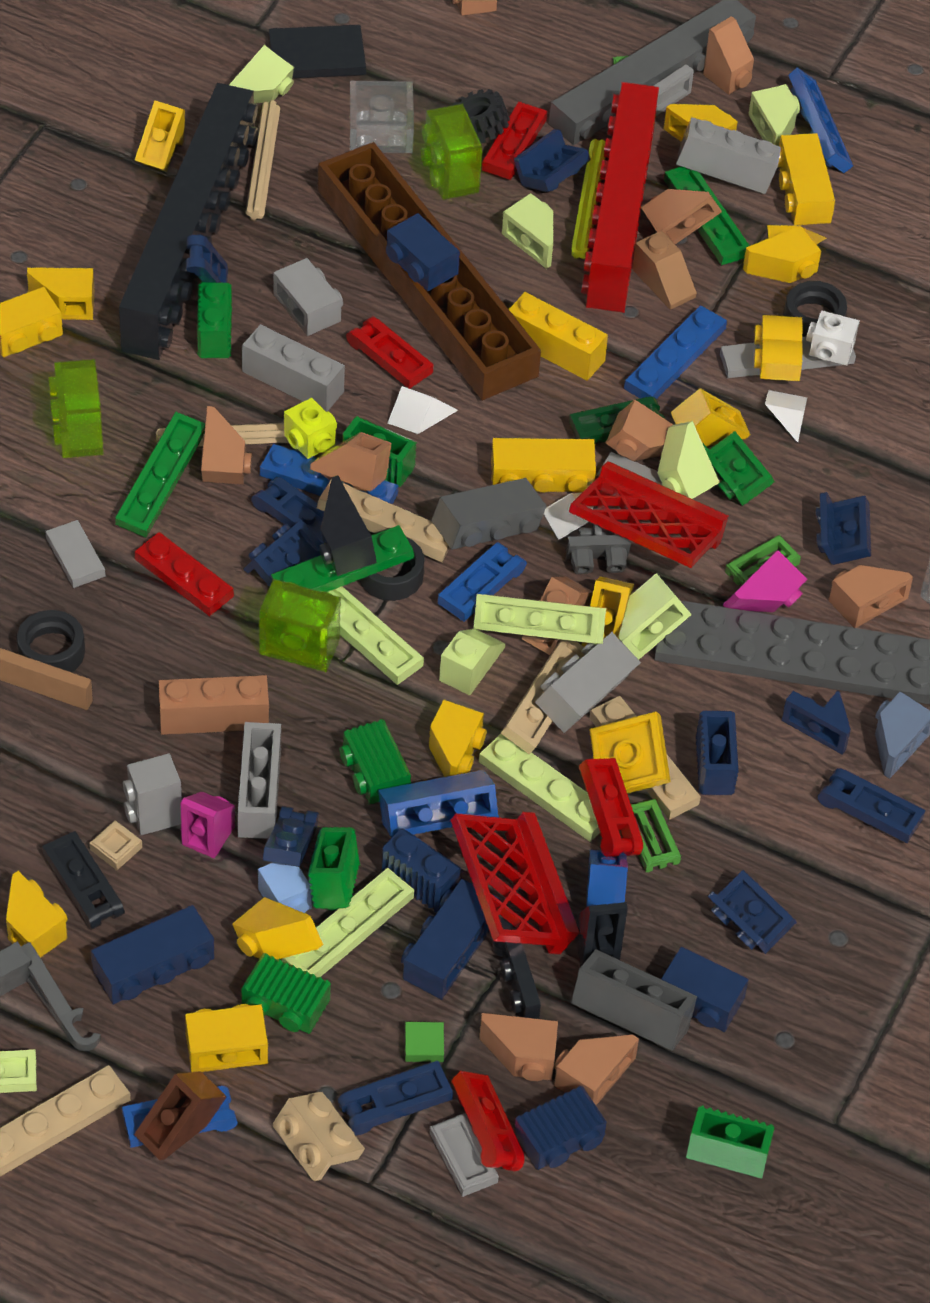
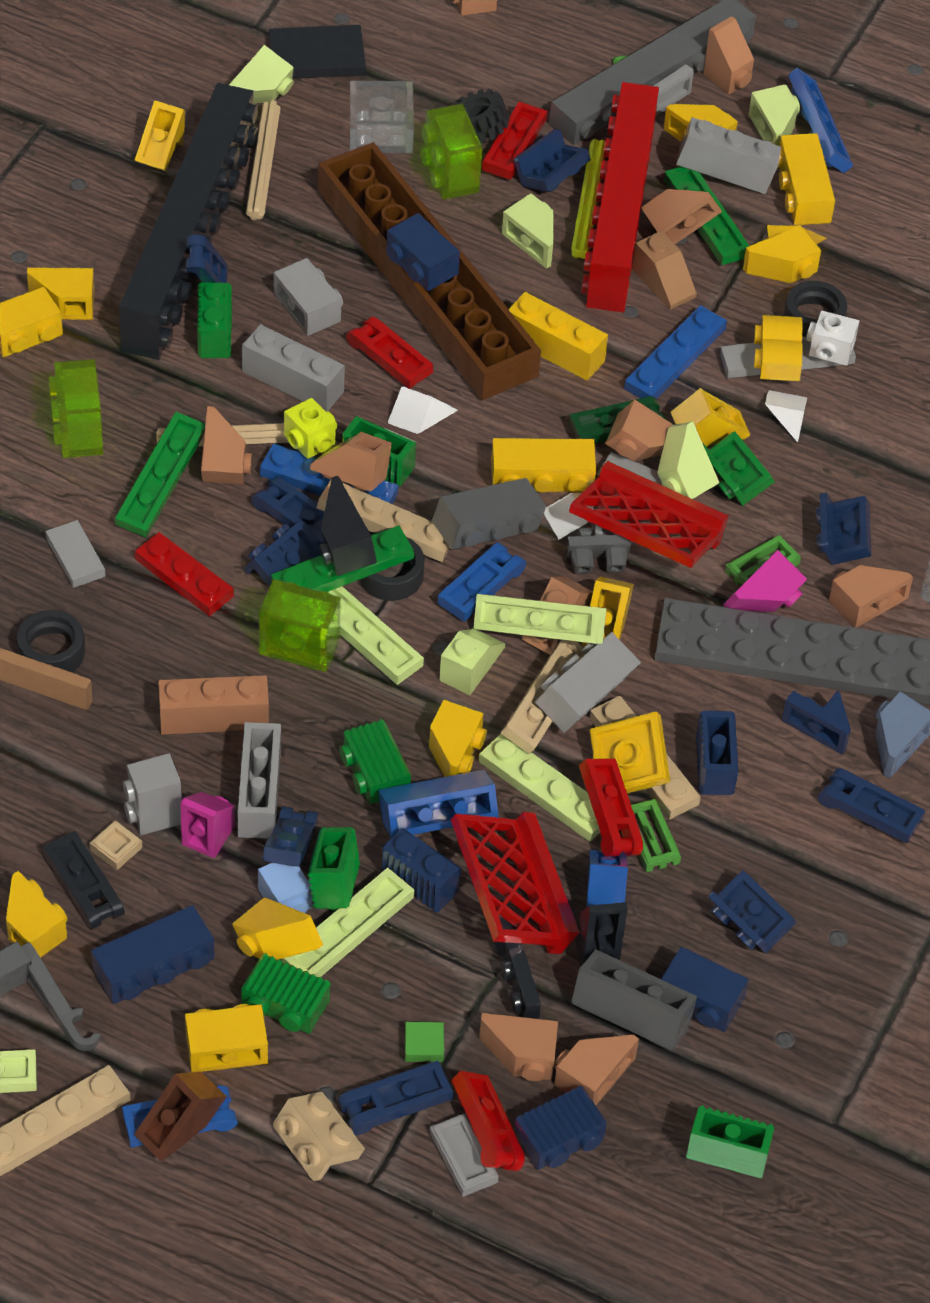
(446, 941): dark blue brick -> none
(650, 616): yellowish green slope -> none

